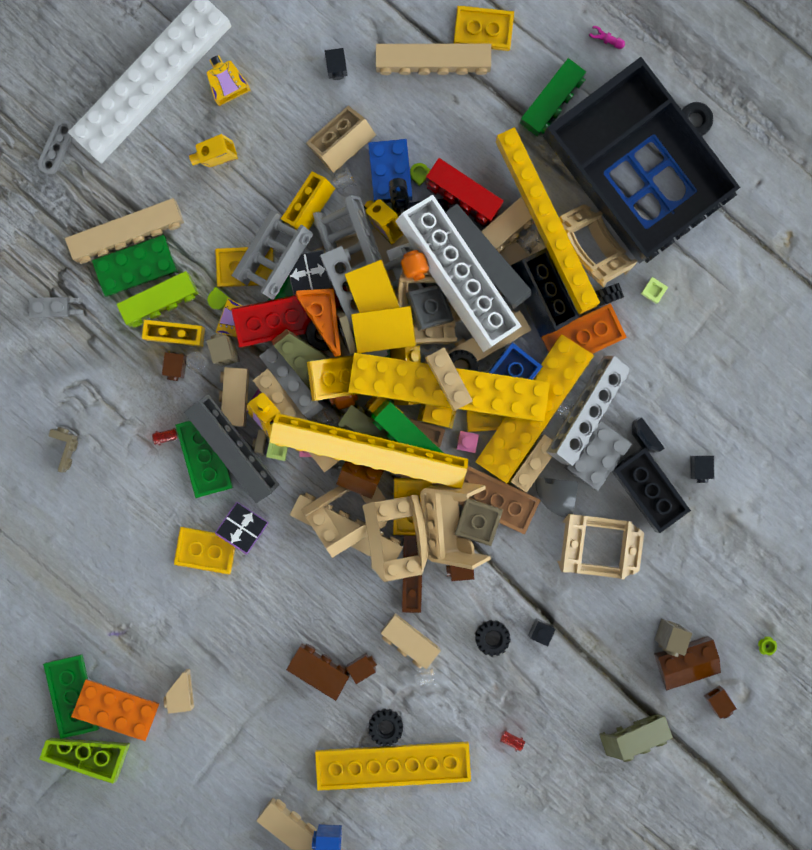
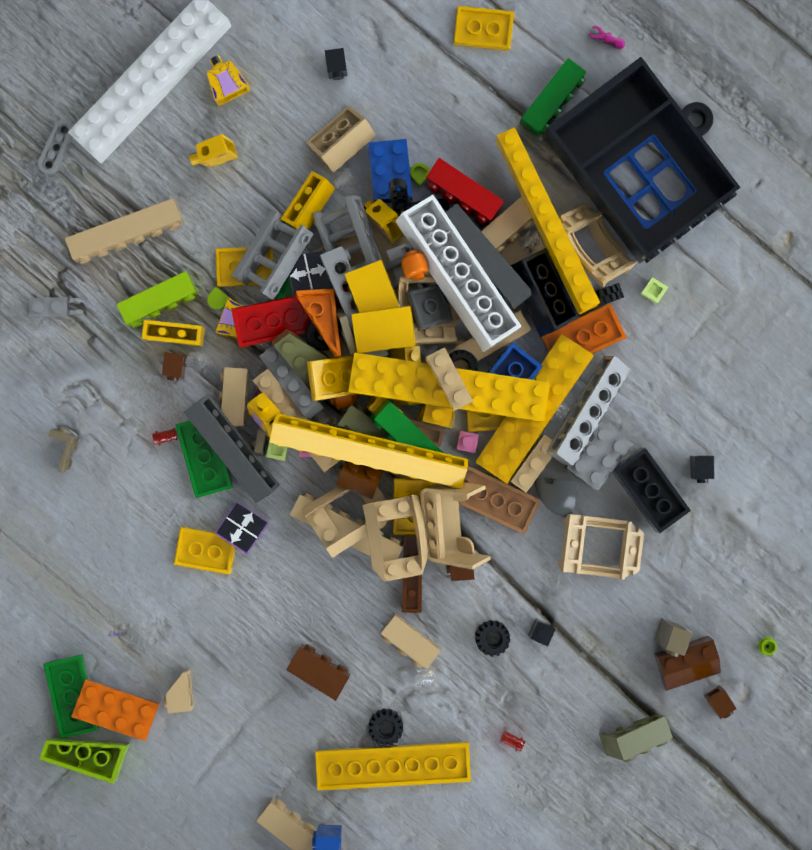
(134, 266): green plate -> none
(222, 350): dark tan brick -> none
(362, 668): reddish brown brick -> none
(433, 58): tan brick -> none
(478, 521): dark tan tile -> none
(645, 436): black slope -> none

